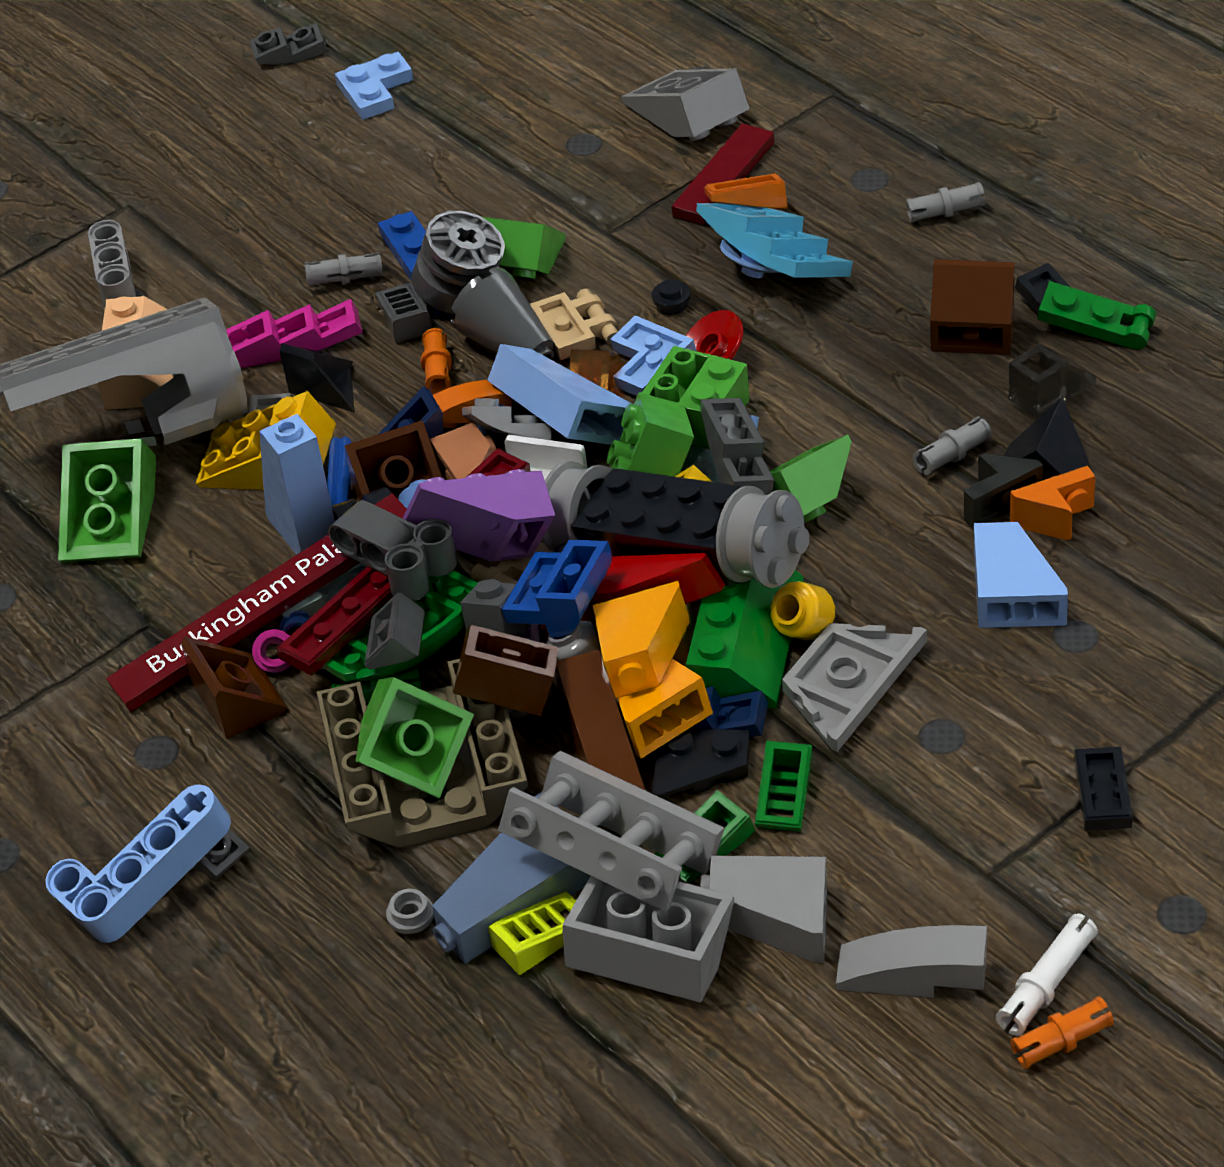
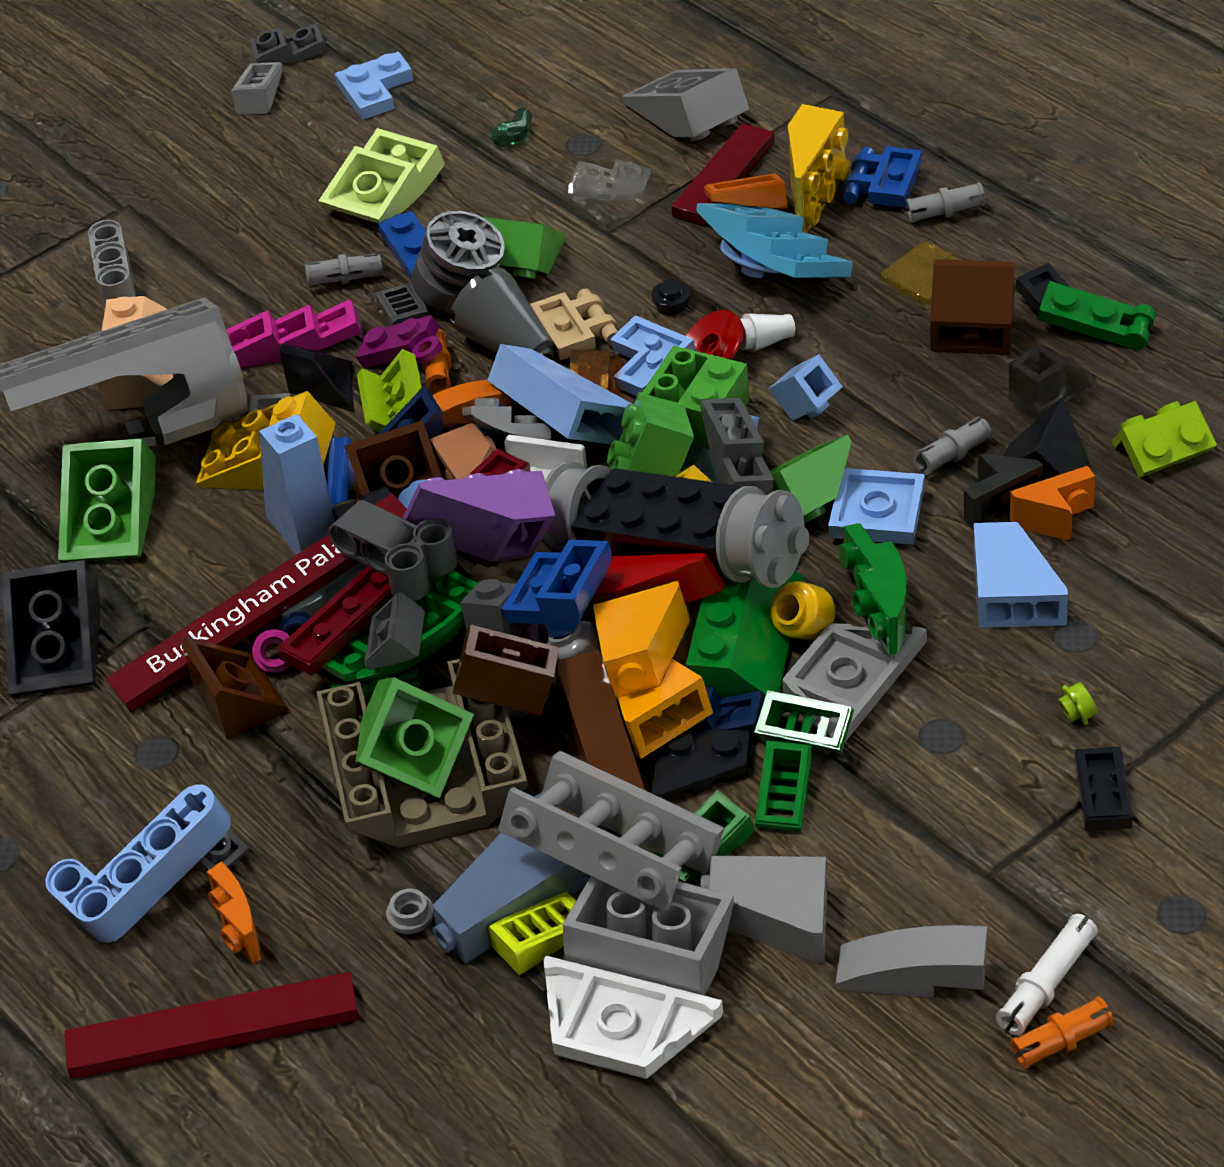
(51, 627): none -> black slope
(210, 1025): none -> dark red tile
(237, 921): none -> orange slope
(257, 88): none -> light grey slope
(383, 177): none -> yellowish green slope
(387, 394): none -> lime bracket
(413, 335): none -> magenta hinge
(514, 130): none -> clear green arm
(621, 183): none -> clear slope
(621, 1018): none -> white wing
(765, 329): none -> white cone
(773, 711): none -> slope
(806, 388): none -> light blue brick
(816, 159): none -> yellow slope
(880, 585): none -> green slope
(881, 502): none -> light blue plate
(892, 180): none -> blue plate
(914, 271): none -> clear yellow piece
(1077, 703): none -> lime plate
(1165, 439): none -> lime bracket

